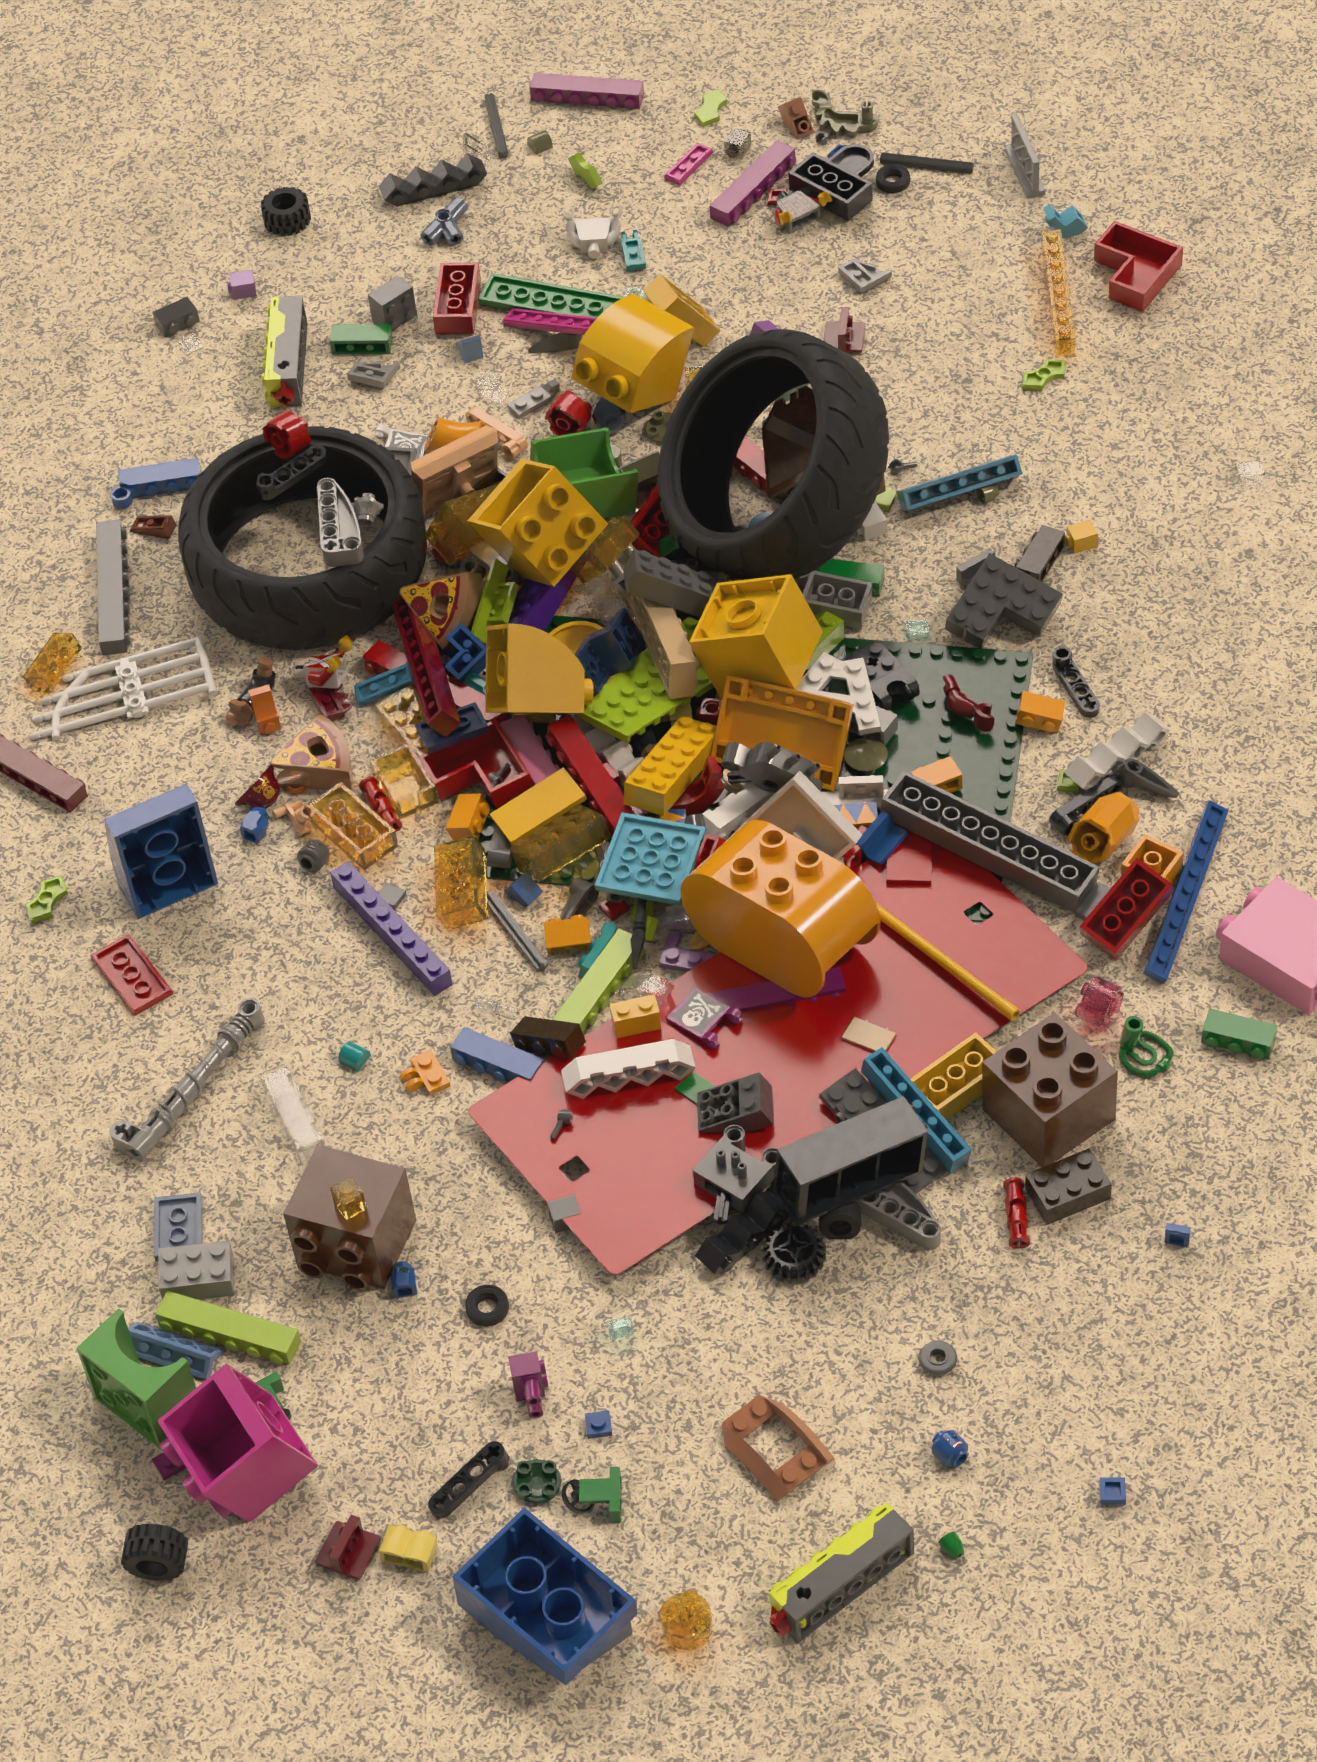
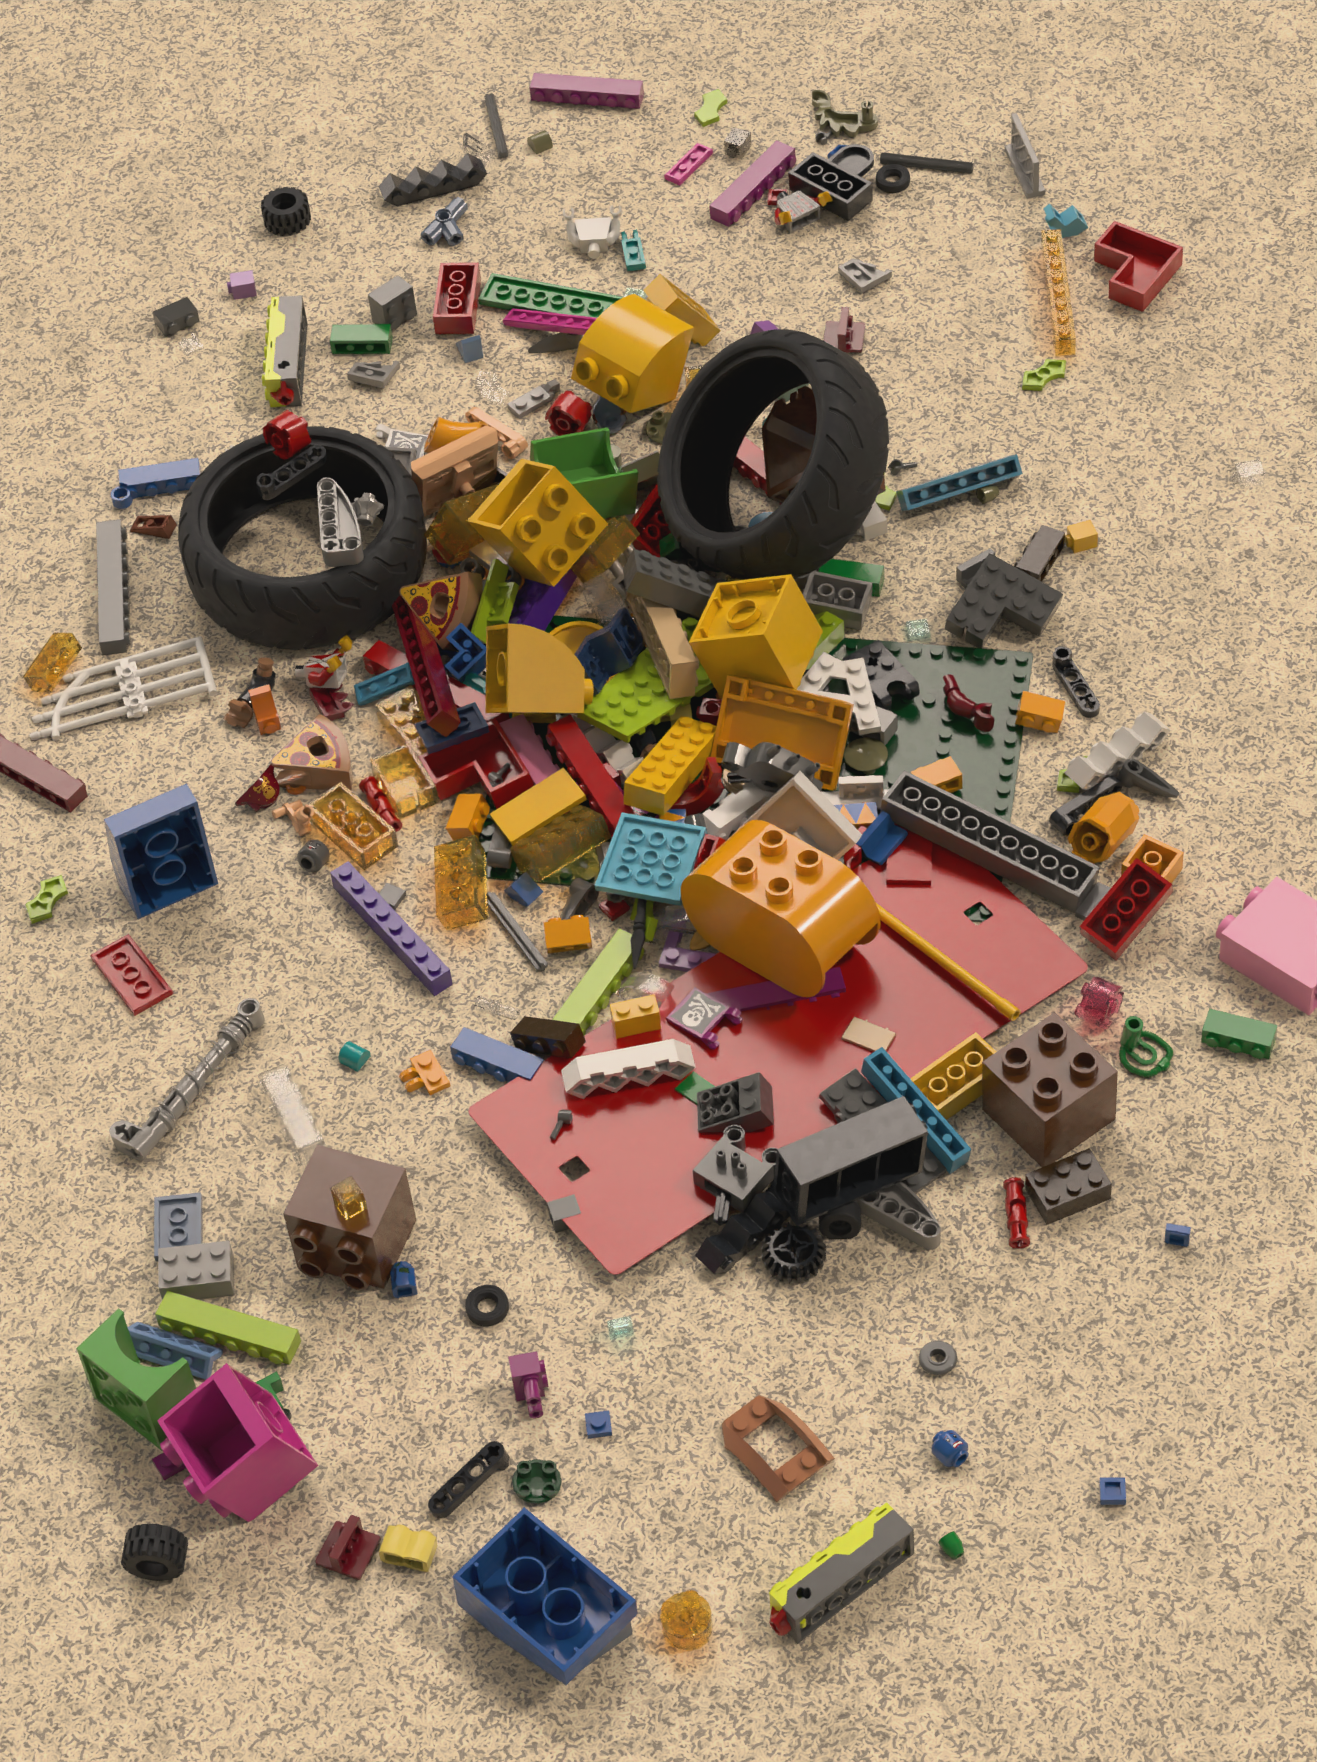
(255, 825): blue rock -> none
(585, 170): lime tile -> none
(597, 946): teal hinge -> none
(597, 1491): green piece -> none
(796, 118): nougat slope -> none
(1185, 892): blue plate -> none

